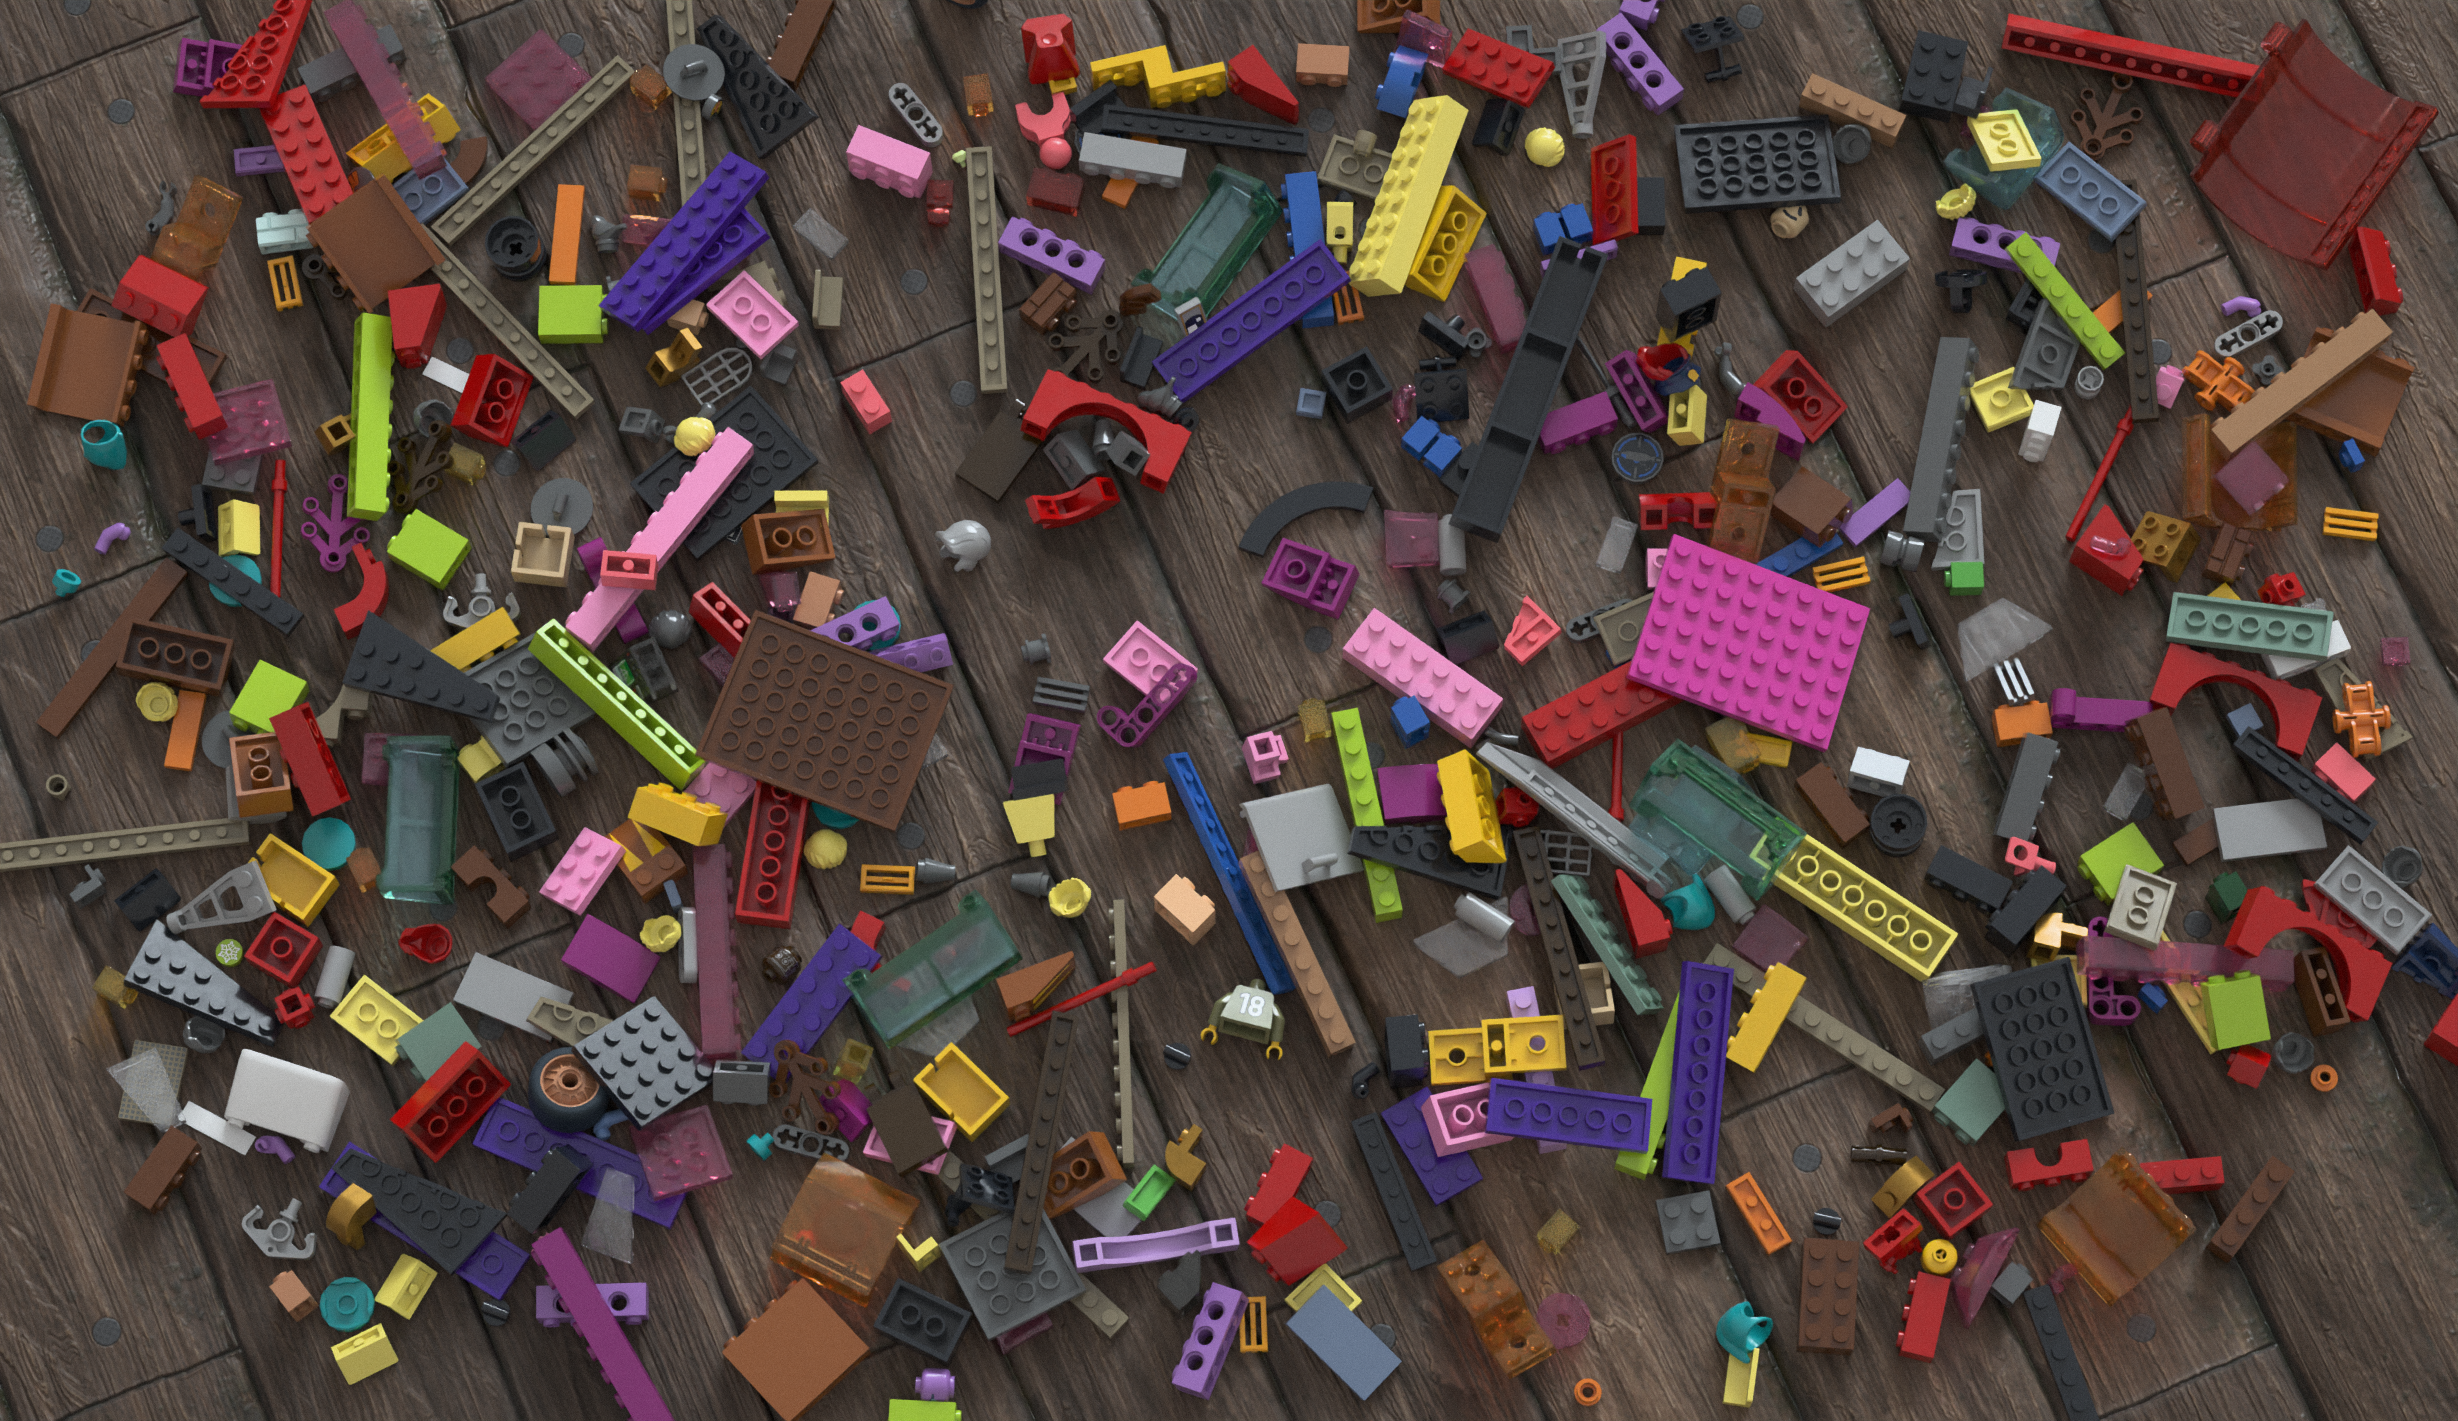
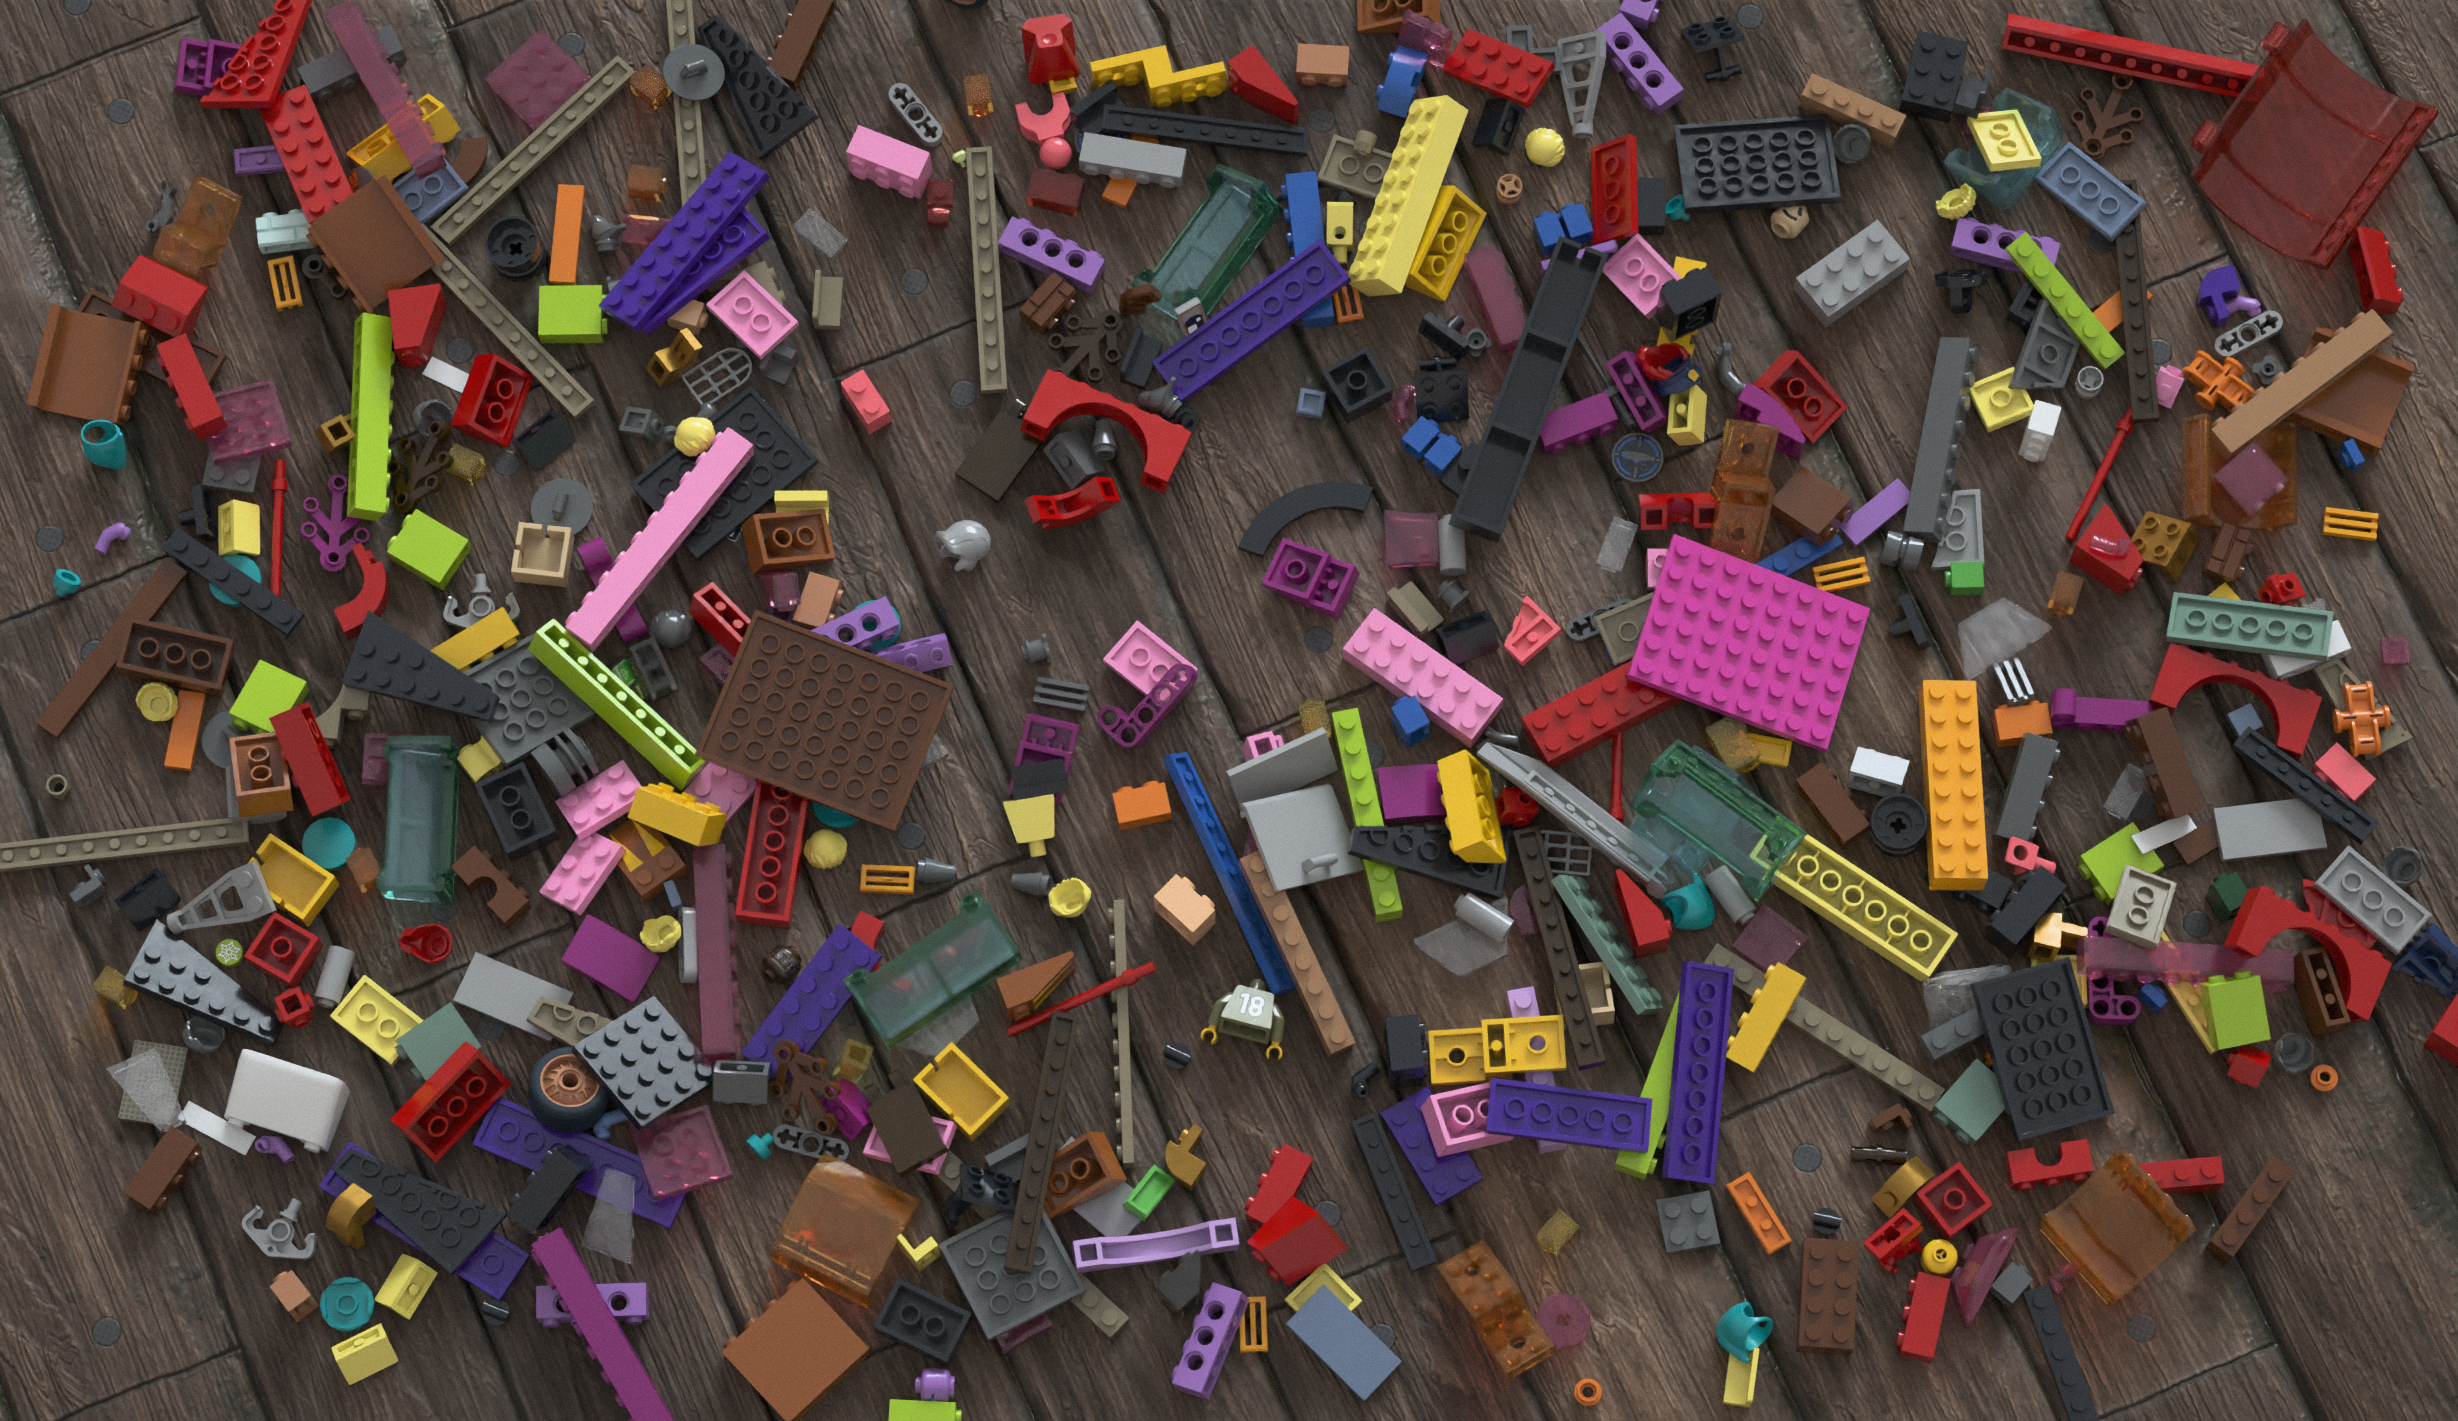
(599, 800): none -> bright pink plate
(629, 570): coral brick -> none
(712, 107): dark grey tile -> none
(1128, 453): dark grey brick -> none
(1283, 768): none -> light grey tile
(1414, 609): none -> dark tan panel
(1510, 183): none -> medium nougat wheel
(1639, 274): none -> bright pink plate
(1675, 209): none -> teal tile
(1952, 785): none -> light orange brick
(2065, 593): none -> clear orange brick
(2163, 833): none -> white sticker
(2215, 288): none -> dark purple brick

